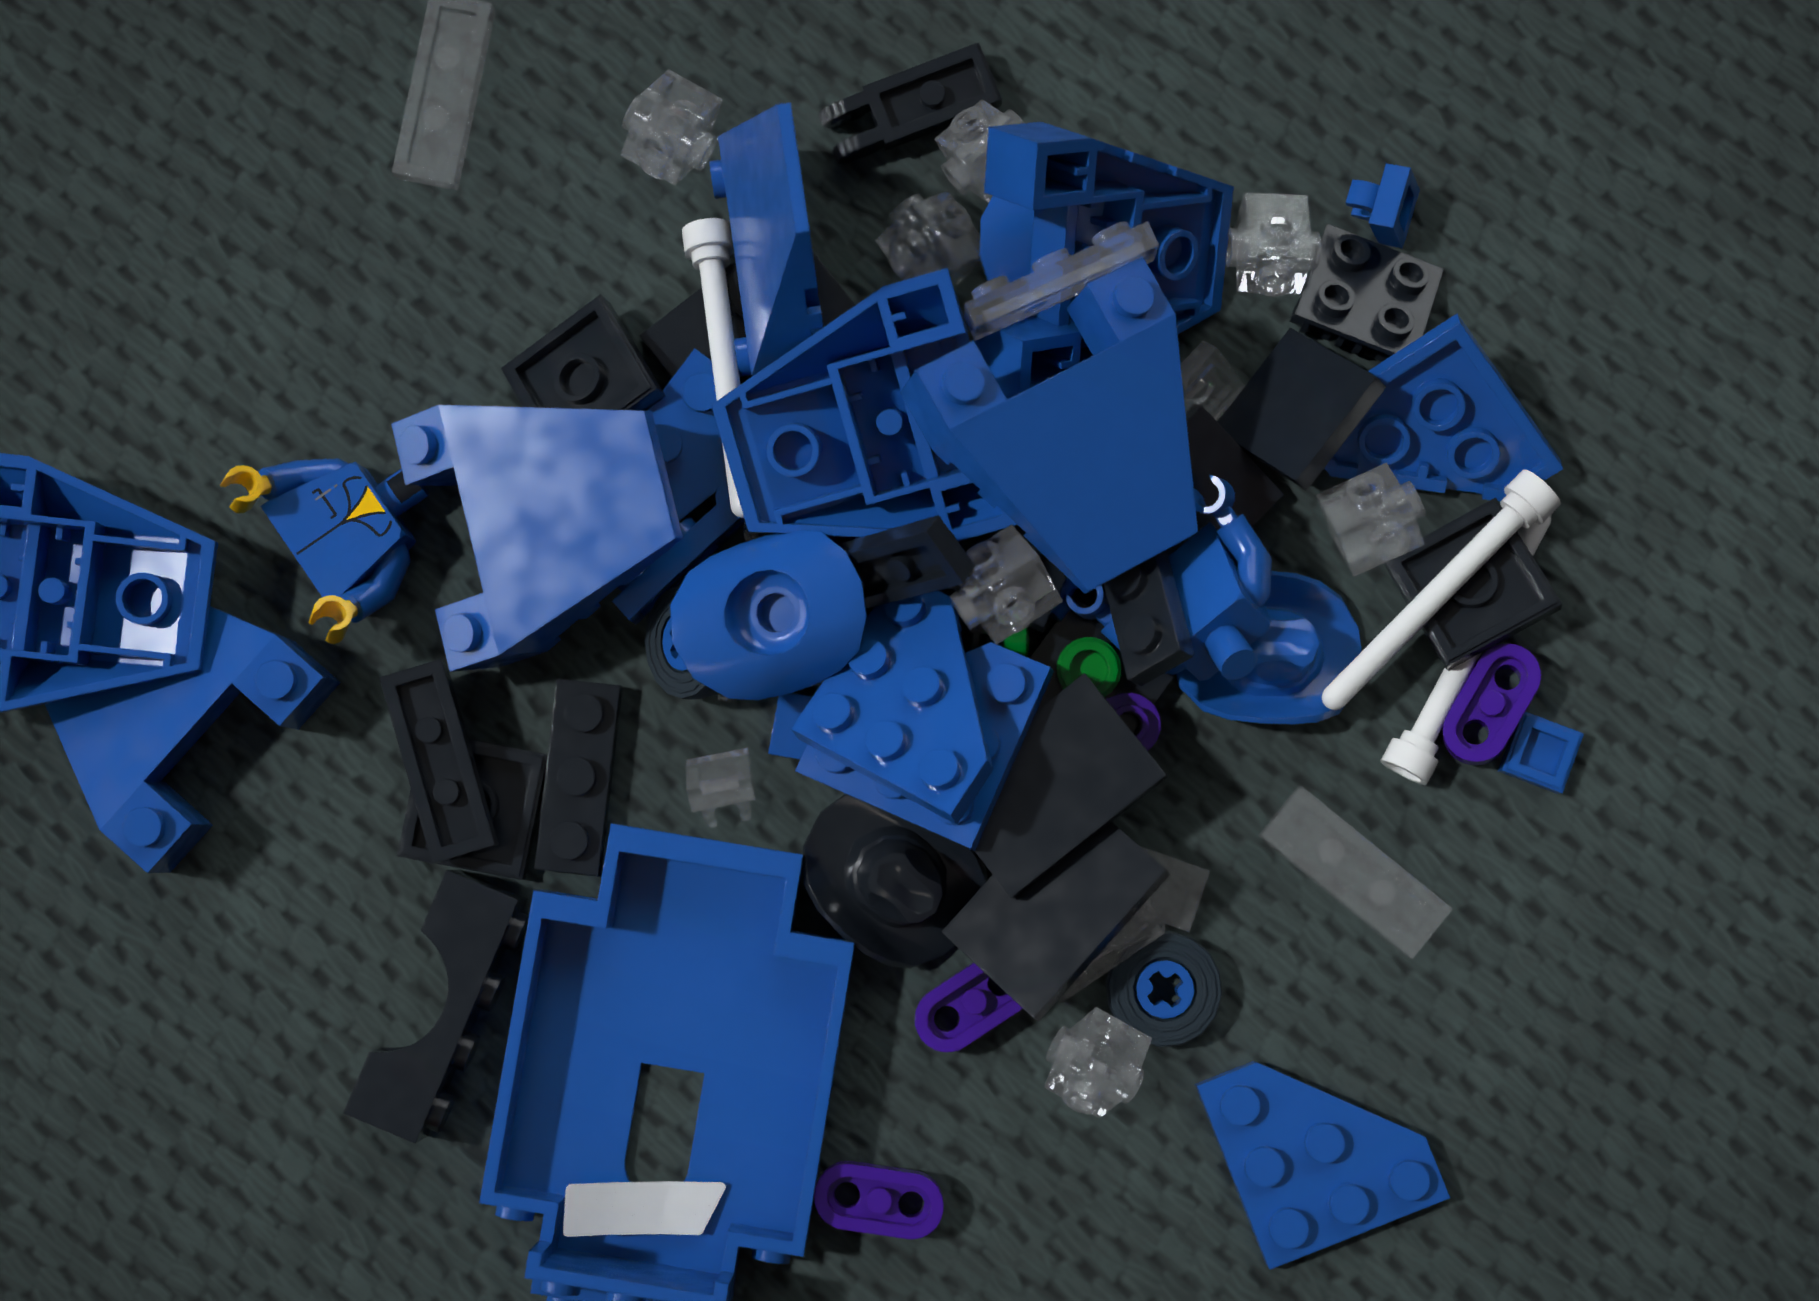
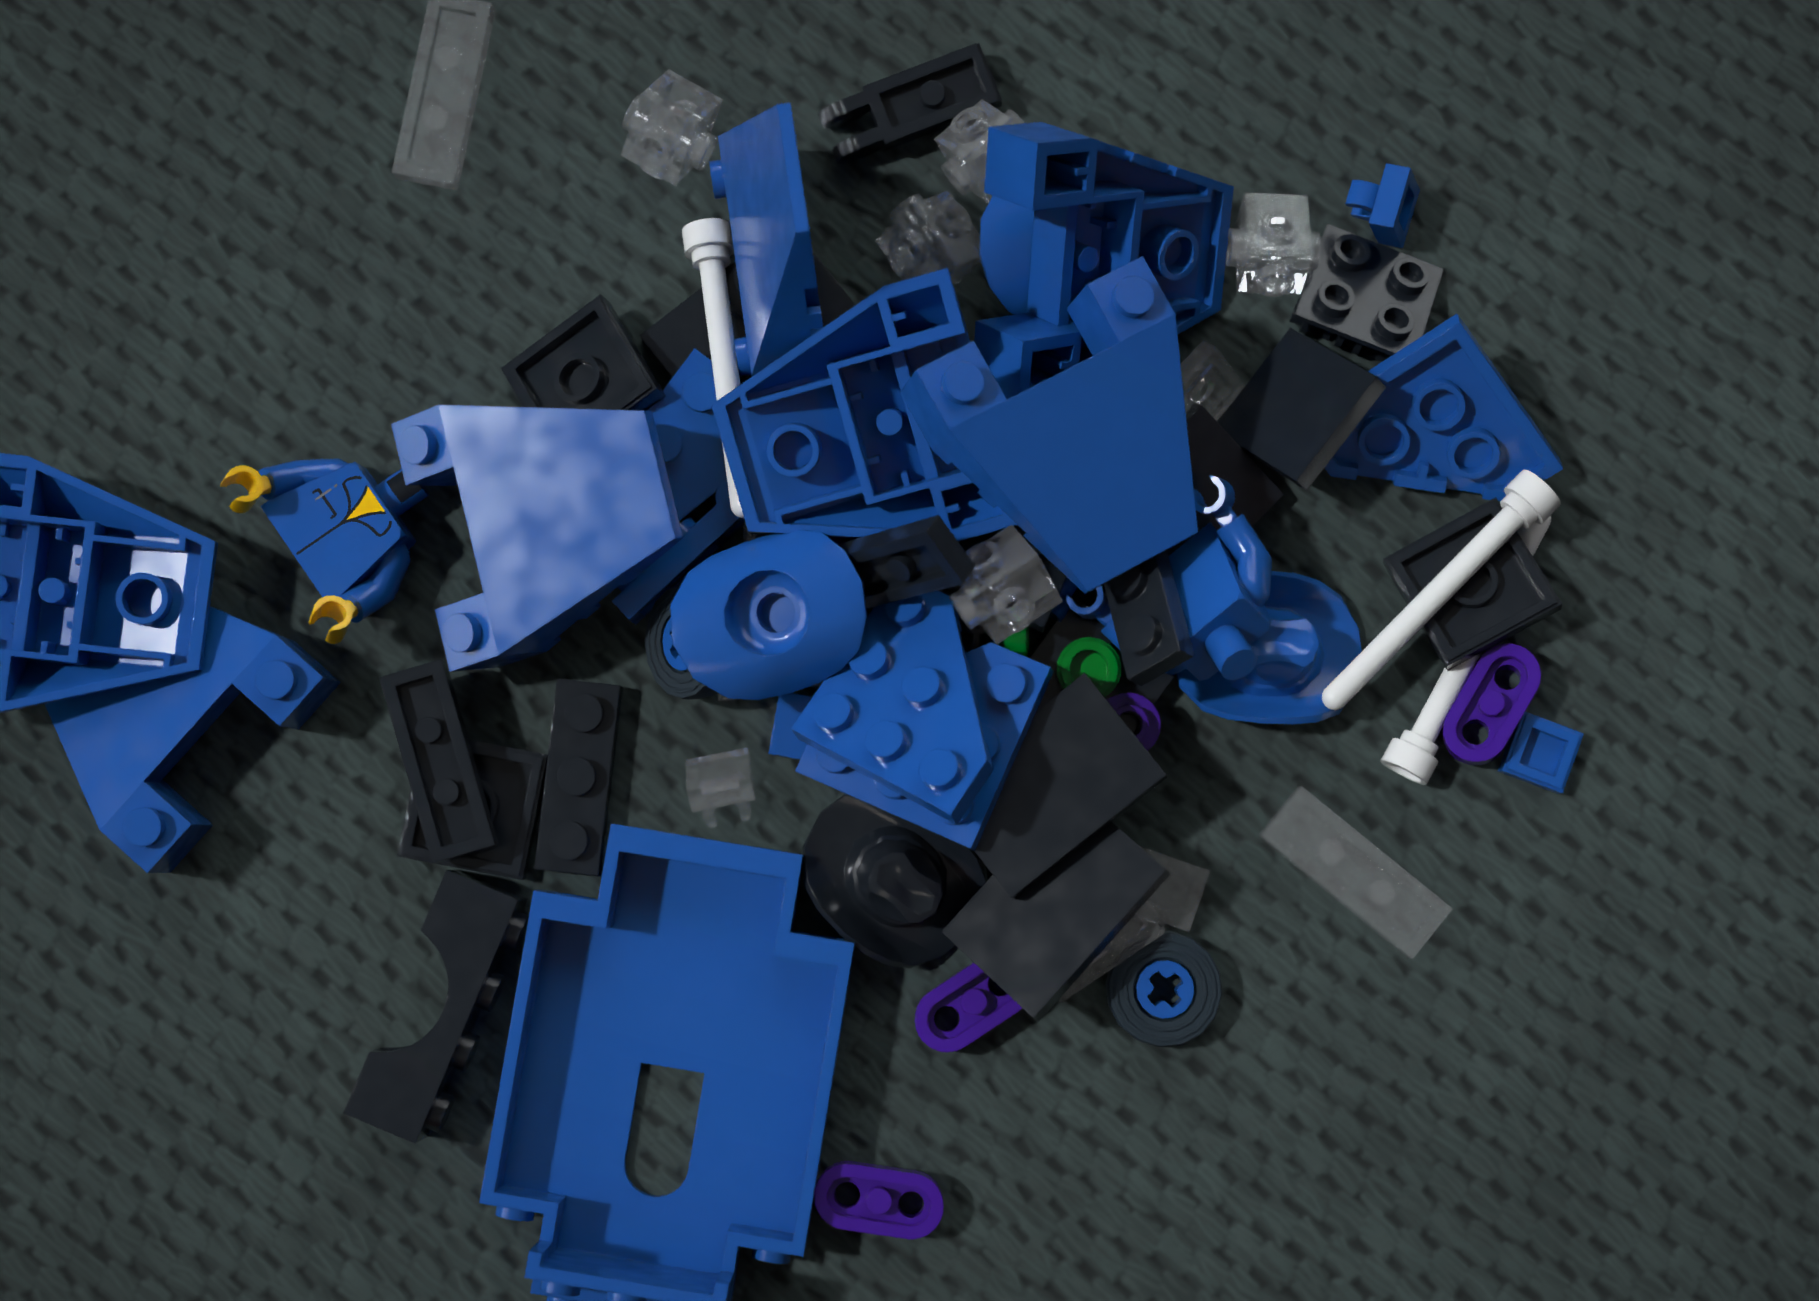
(640, 1208): white sticker -> none
(1056, 278): clear plate -> none
(1097, 1063): clear brick -> none
(1312, 1162): blue plate -> none
(1372, 518): clear brick -> none

